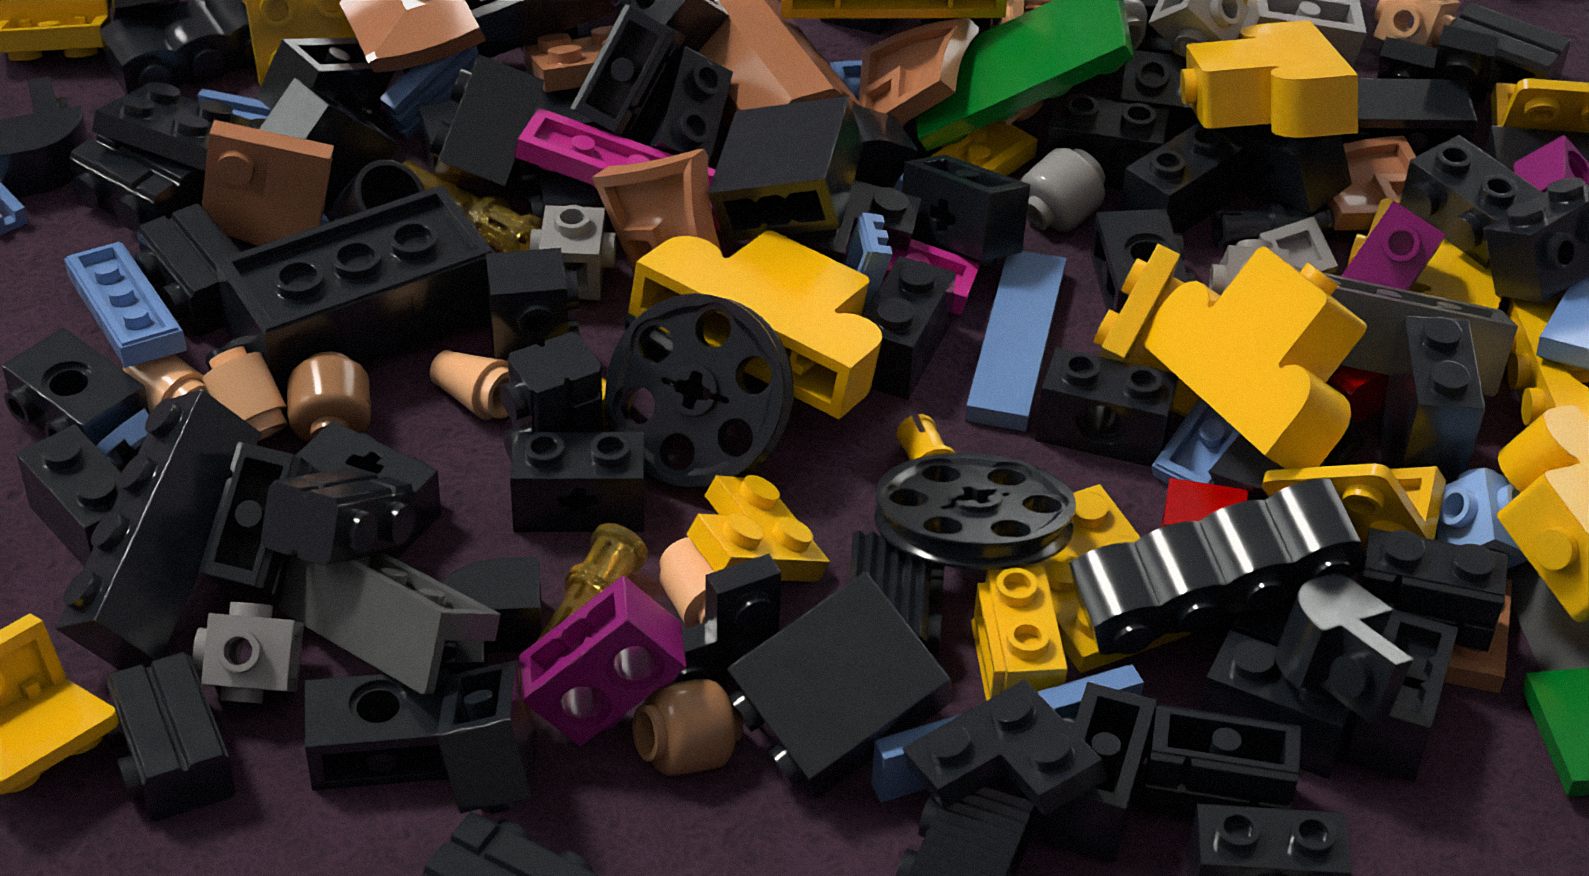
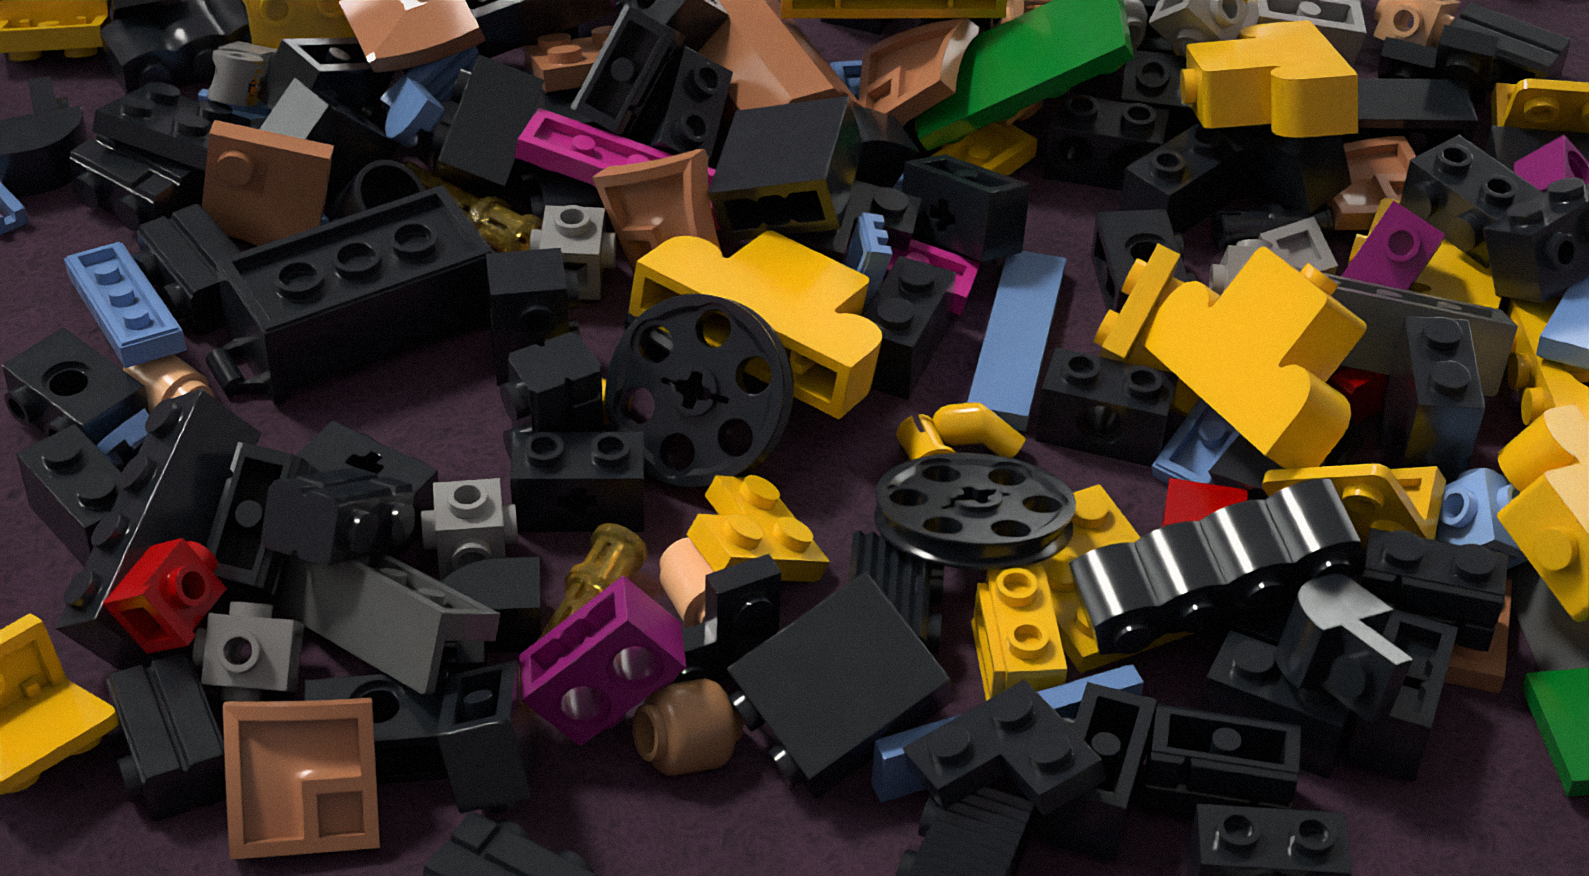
(166, 594): none -> red brick
(240, 73): none -> light grey leg
(247, 389): light nougat brick -> none
(300, 777): none -> nougat plate
(328, 390): medium nougat head -> none
(411, 110): none -> medium blue tile
(468, 523): none -> light grey brick
(472, 381): light nougat cone -> none
(977, 425): none -> yellow arm
(1064, 189): light grey head -> none

